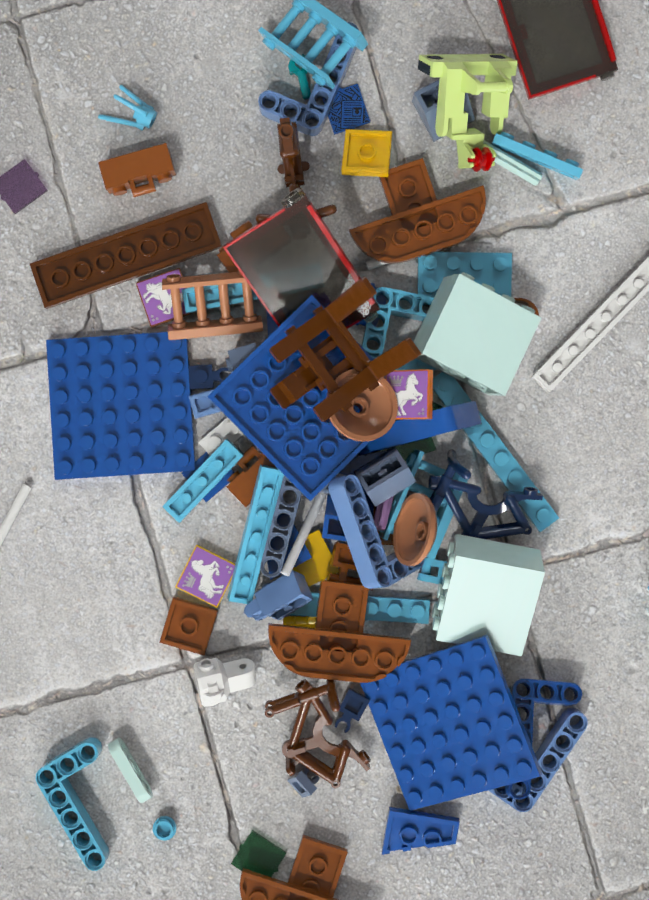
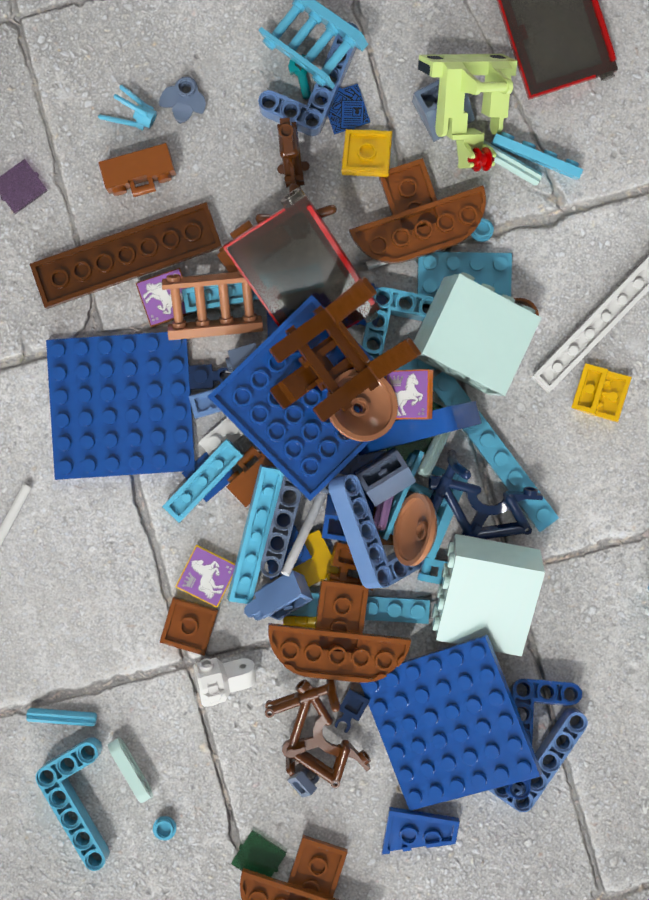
(61, 717): none -> medium azure axle
(183, 103): none -> sand blue plate
(432, 454): none -> light aqua axle
(483, 231): none -> medium azure plate
(601, 392): none -> yellow slope

